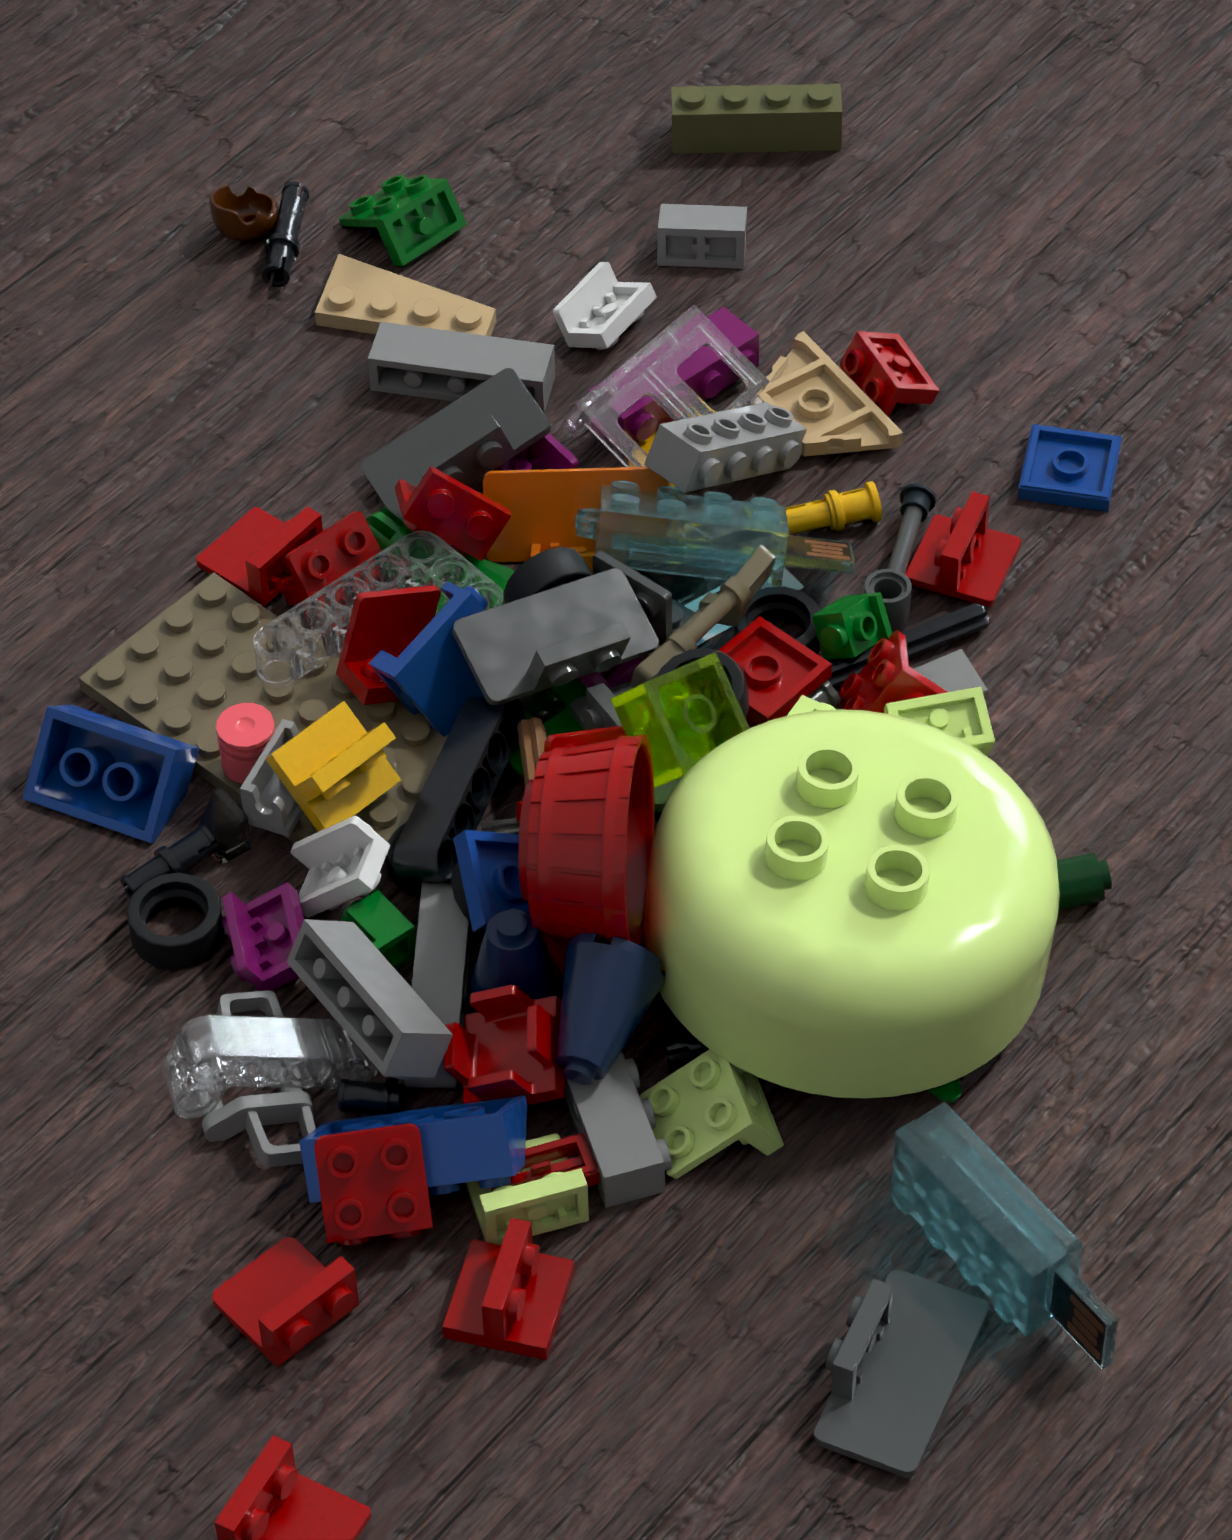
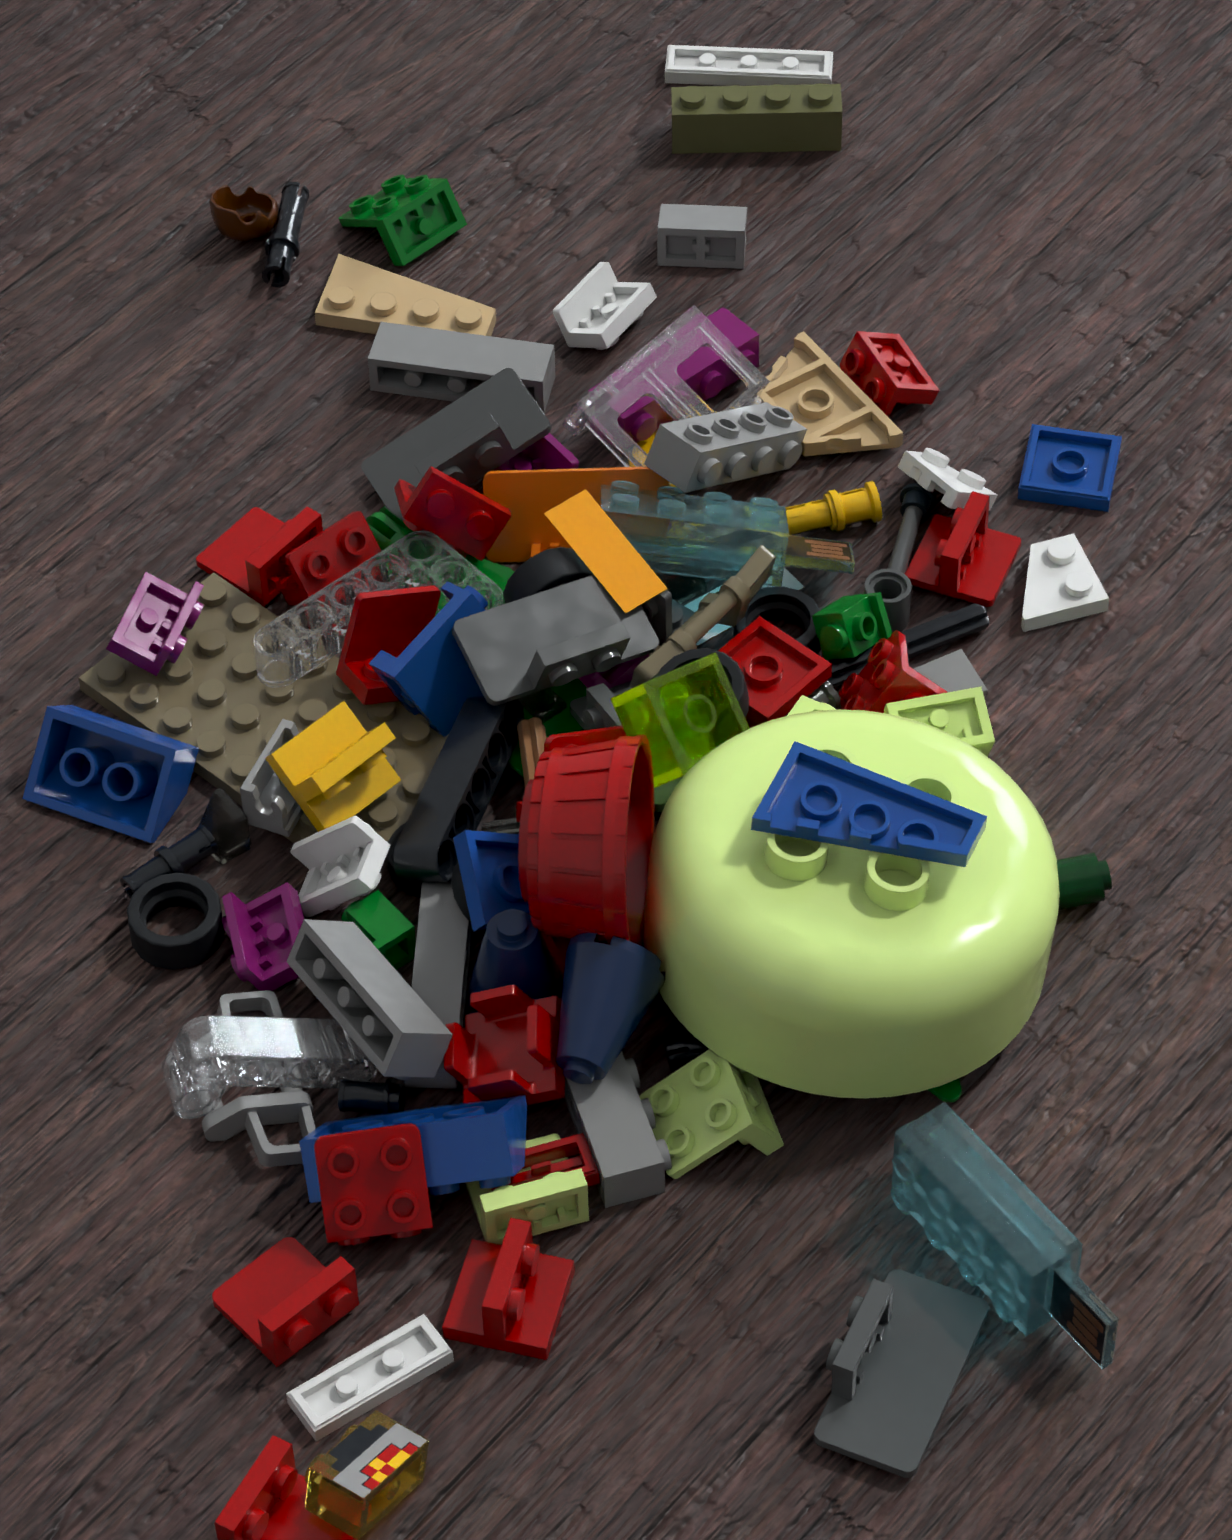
(154, 622): none -> bracket
(241, 738): coral piece -> none
(365, 1474): none -> brick
(369, 1377): none -> white tile
(605, 551): none -> light orange sticker
(746, 66): none -> white tile
(856, 808): none -> blue wing
(932, 472): none -> white wing
(1060, 584): none -> white wing

